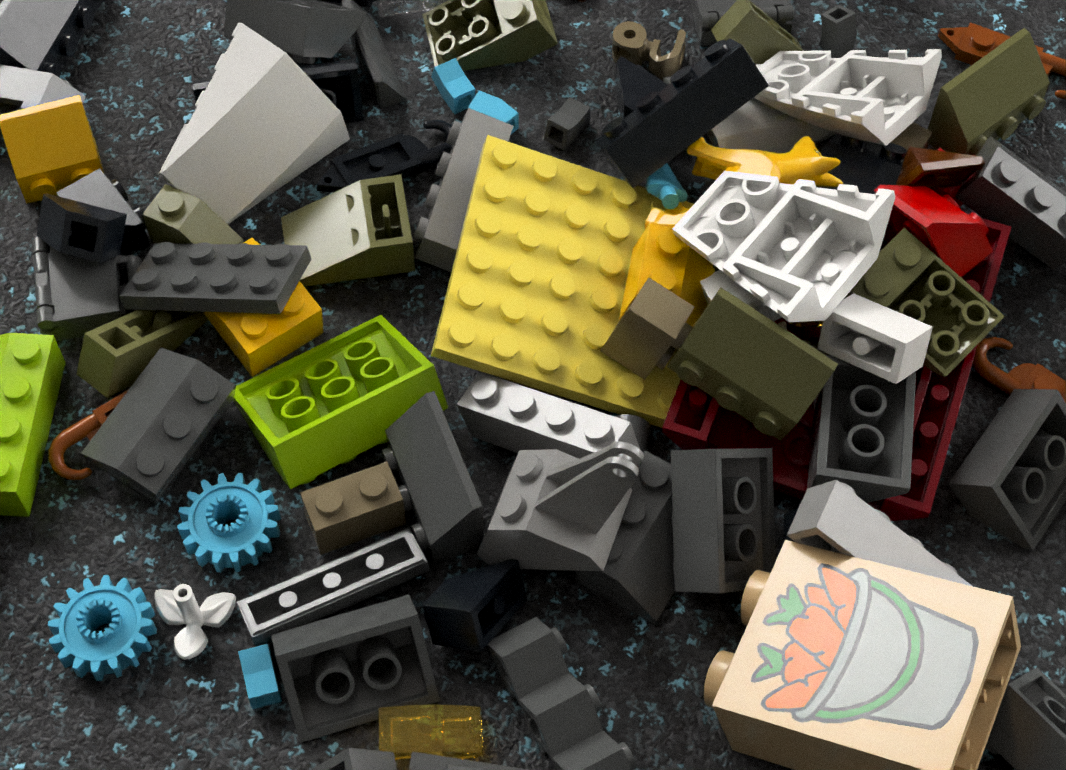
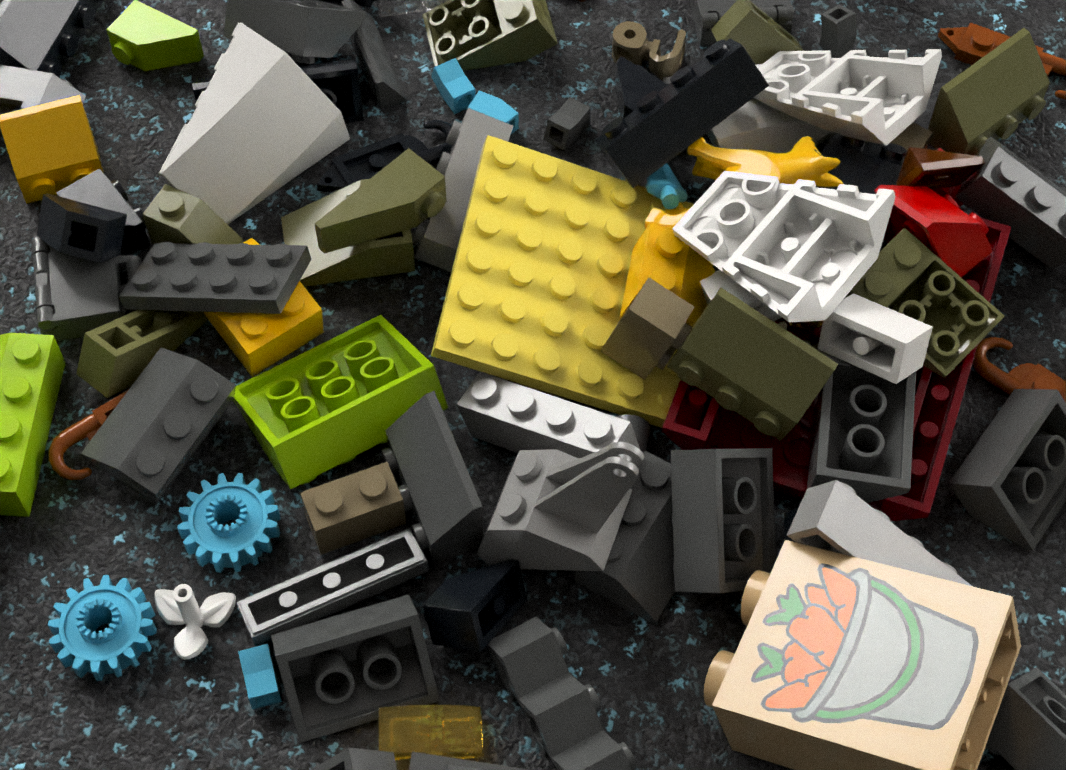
(152, 39): none -> lime slope
(386, 204): none -> olive slope

